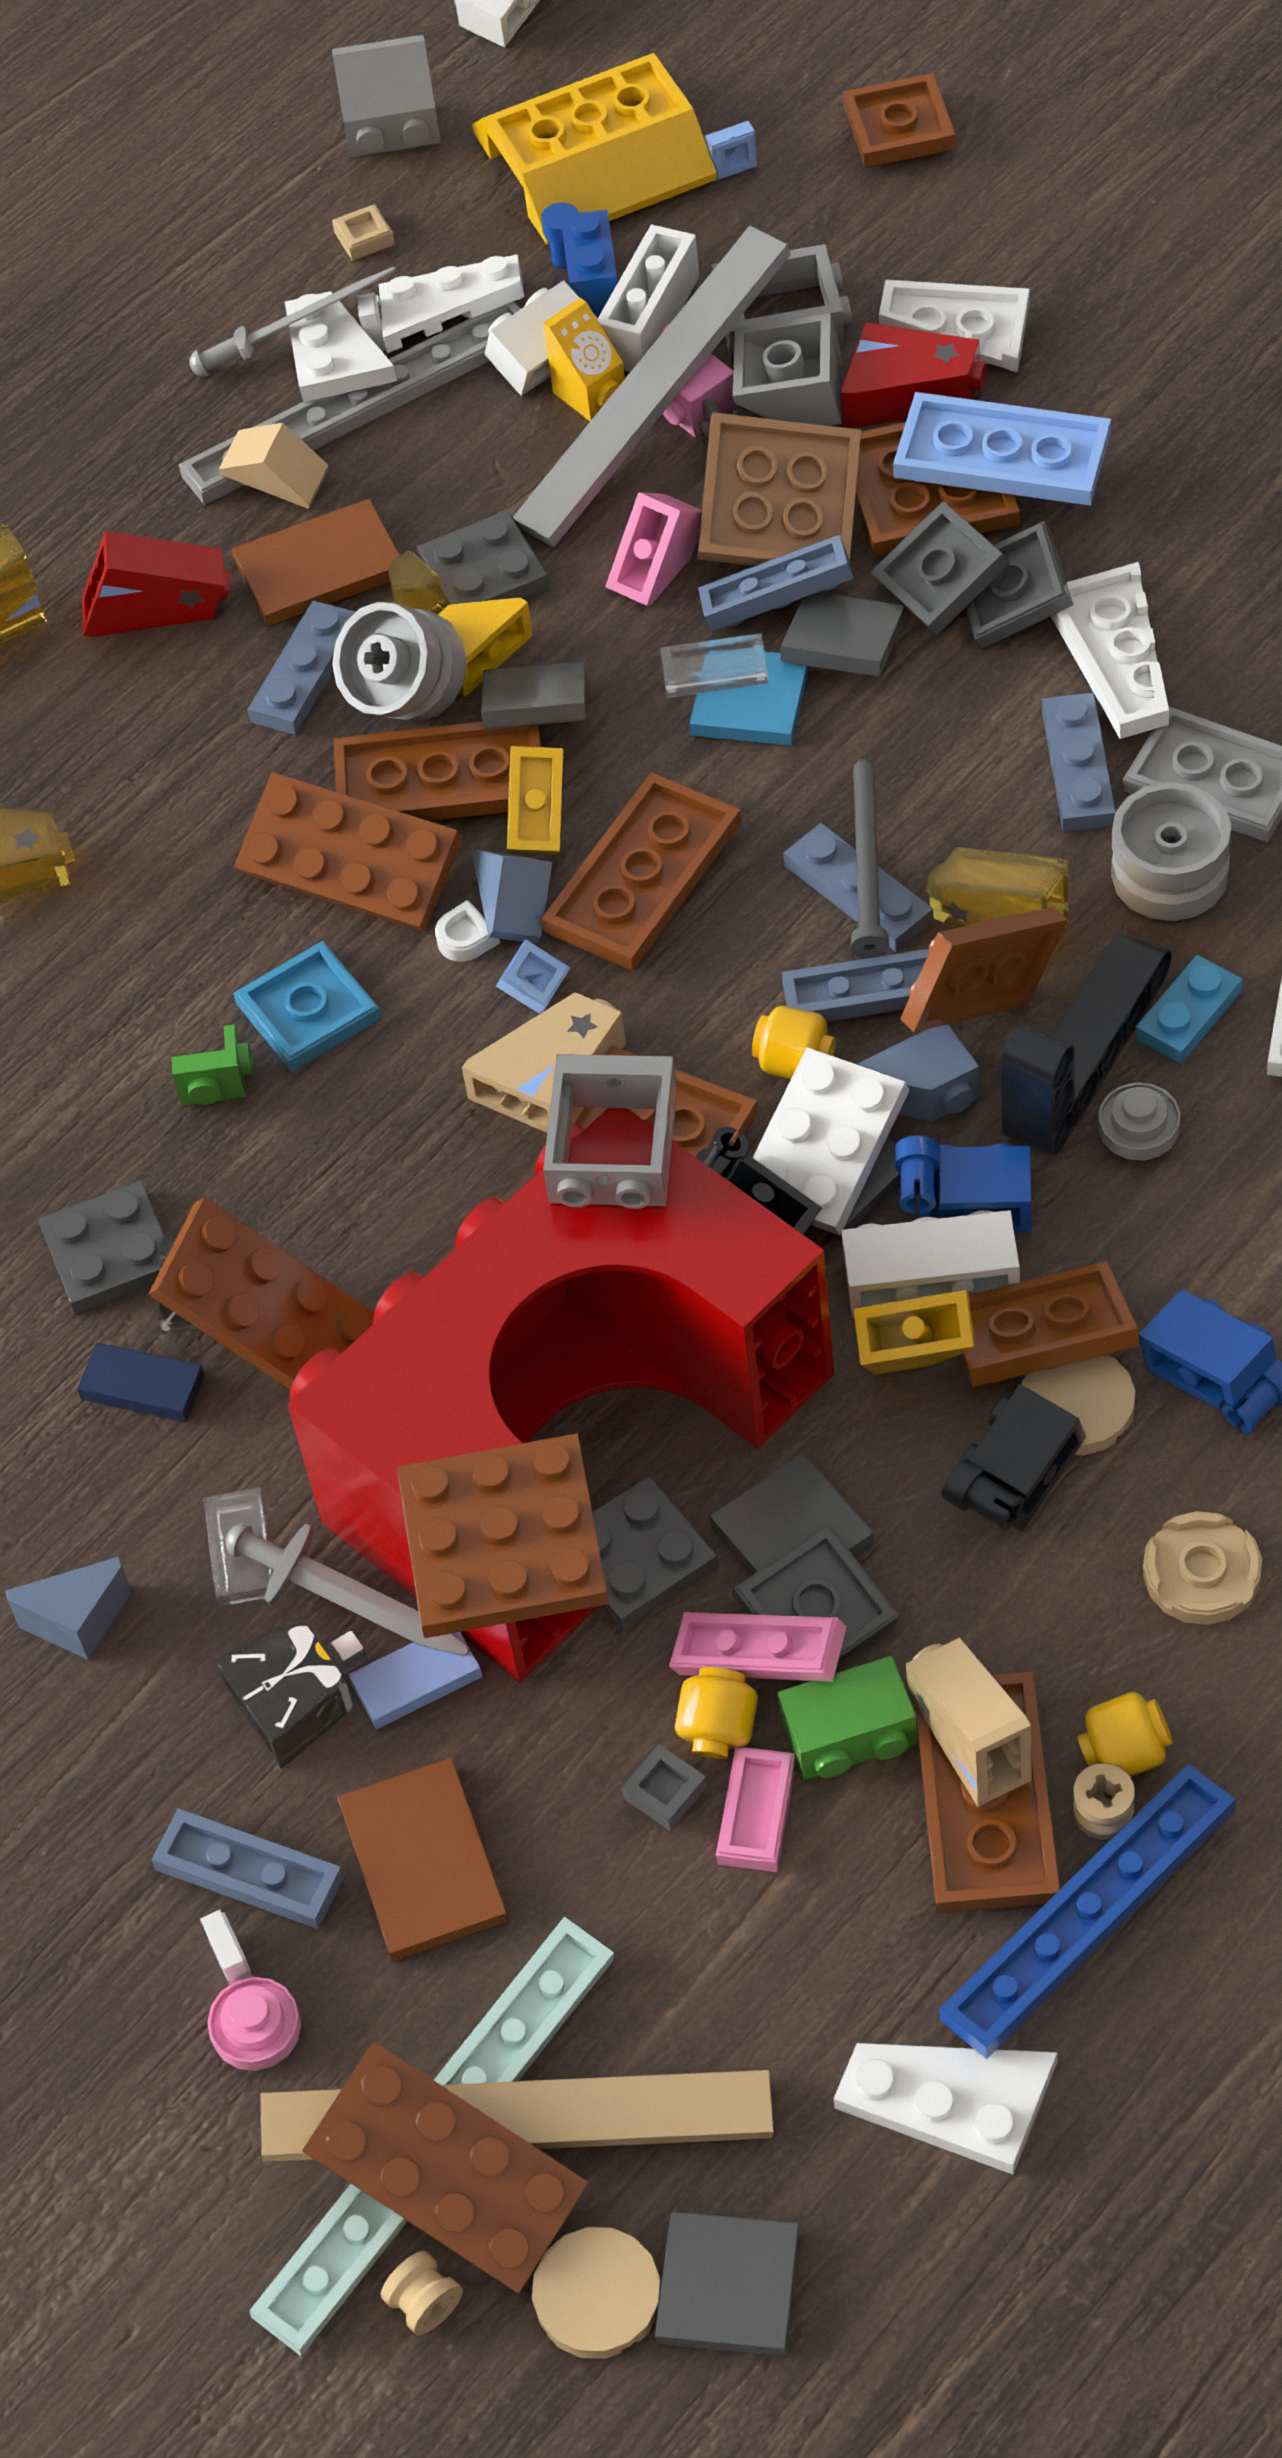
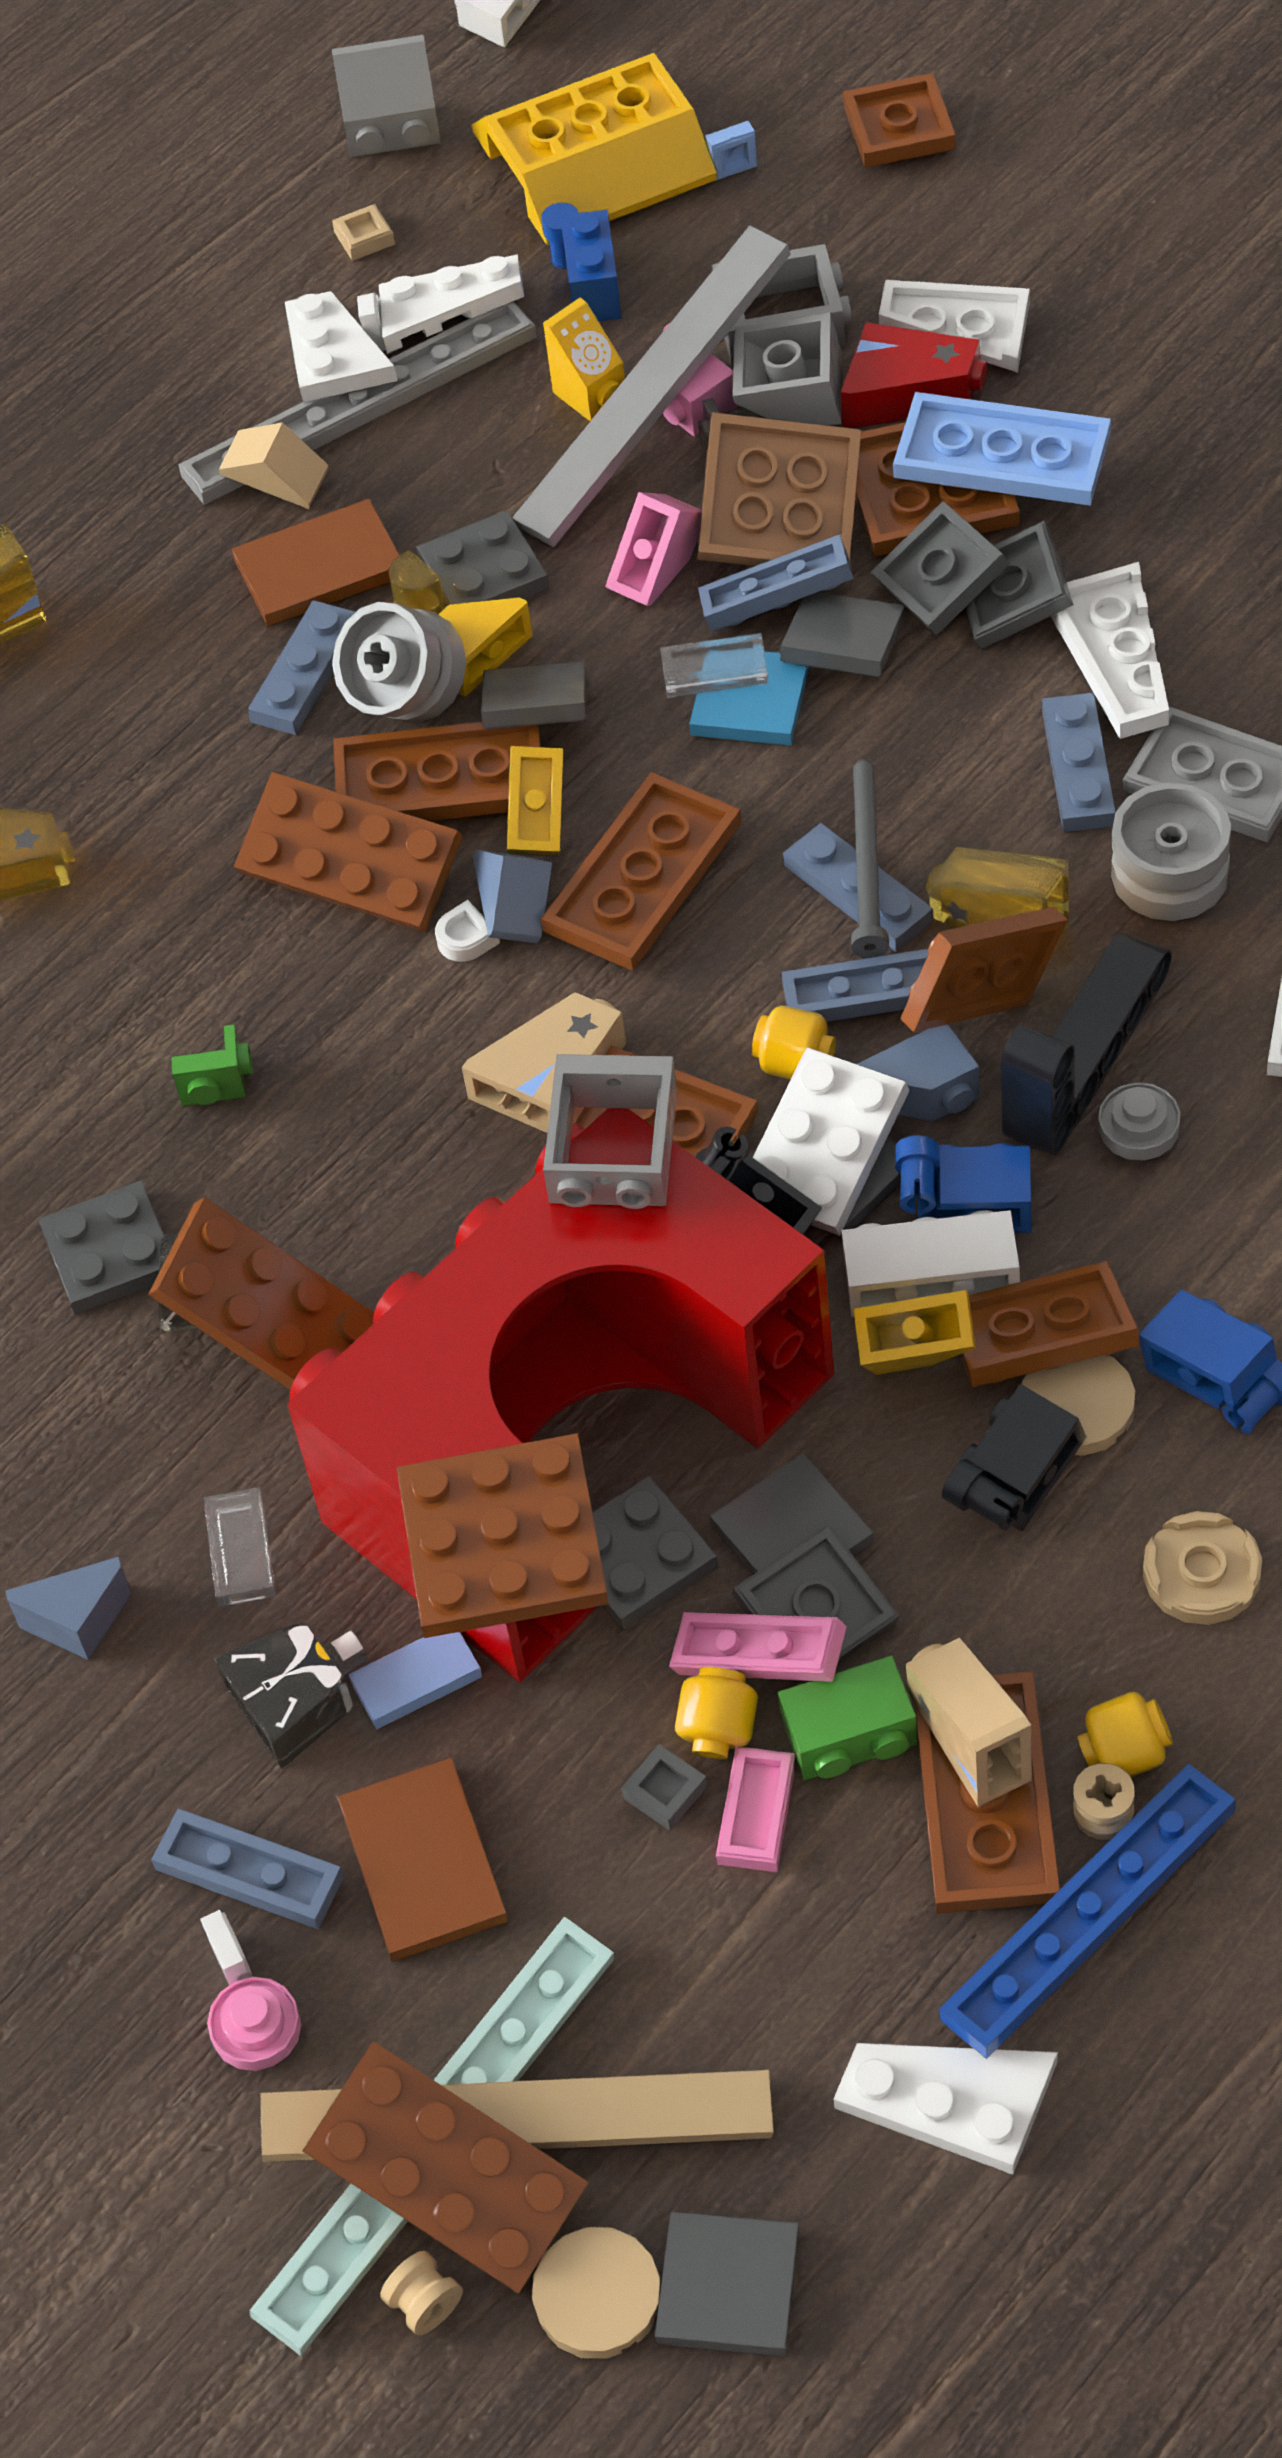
(141, 1382): dark blue tile -> none
(151, 584): red slope -> none
(242, 343): light grey sword -> none
(294, 1566): light grey sword -> none
(307, 1006): dark azure tile -> none
(518, 340): white brick -> none
(533, 976): light blue tile -> none
(650, 292): white brick -> none
(1189, 1009): dark azure plate -> none

